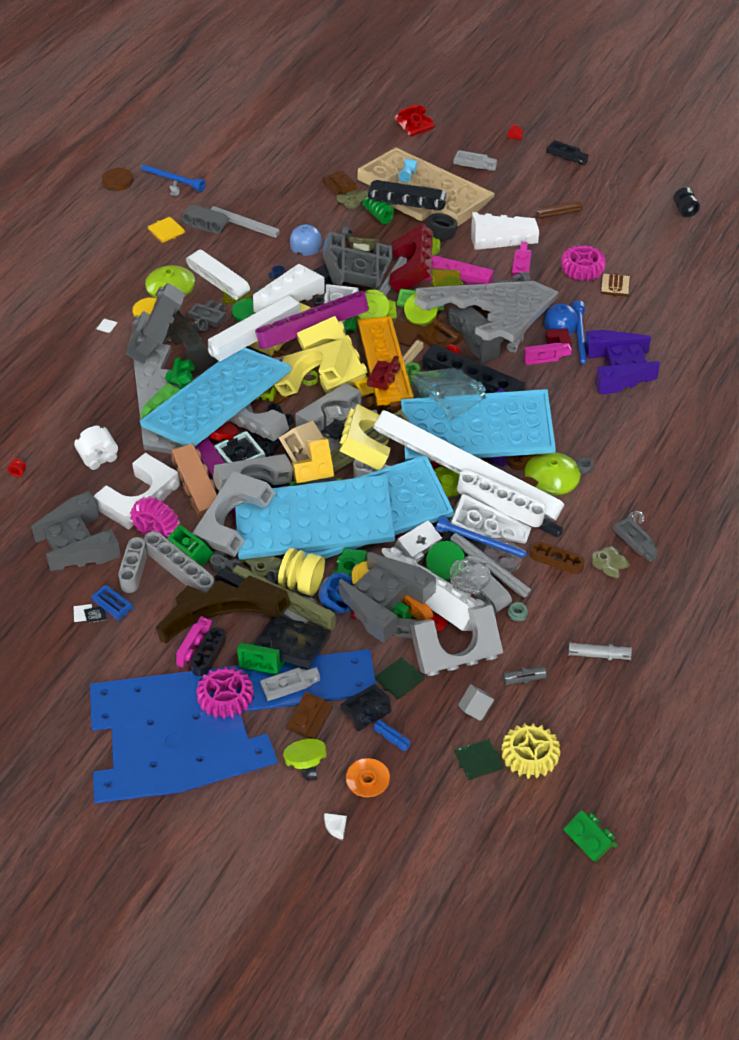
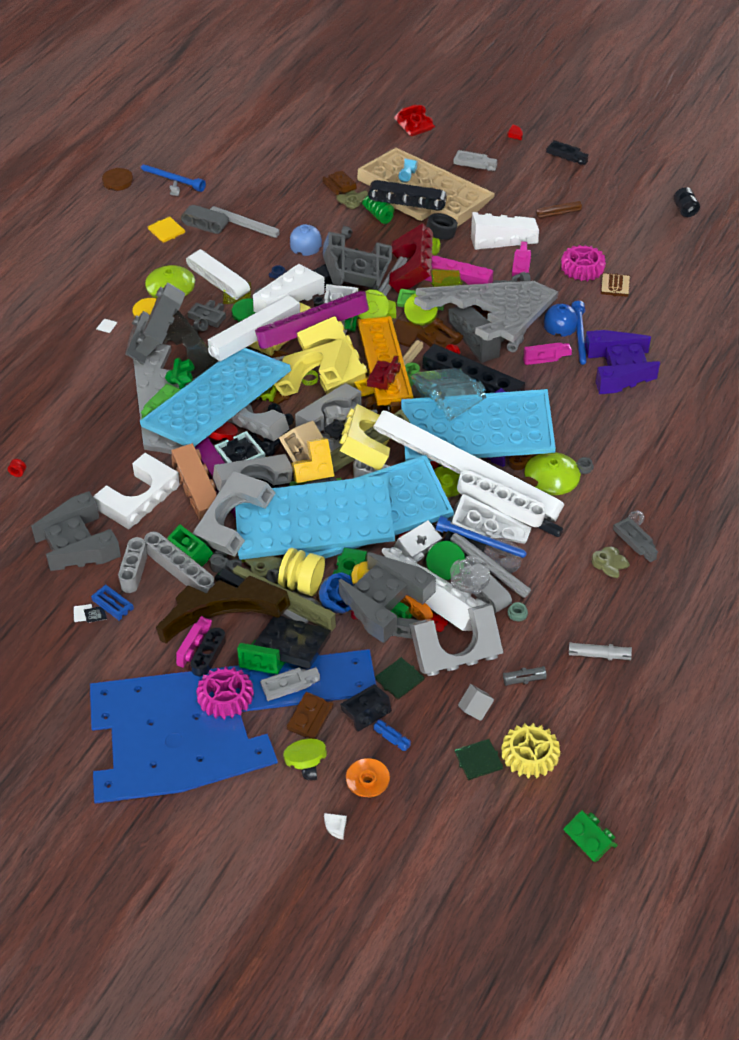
(96, 447): white brick -> none
(153, 515): dark pink gear -> none
(362, 244): olive wing -> none
(558, 336): dark red piece -> none
(560, 564): reddish brown beam -> none

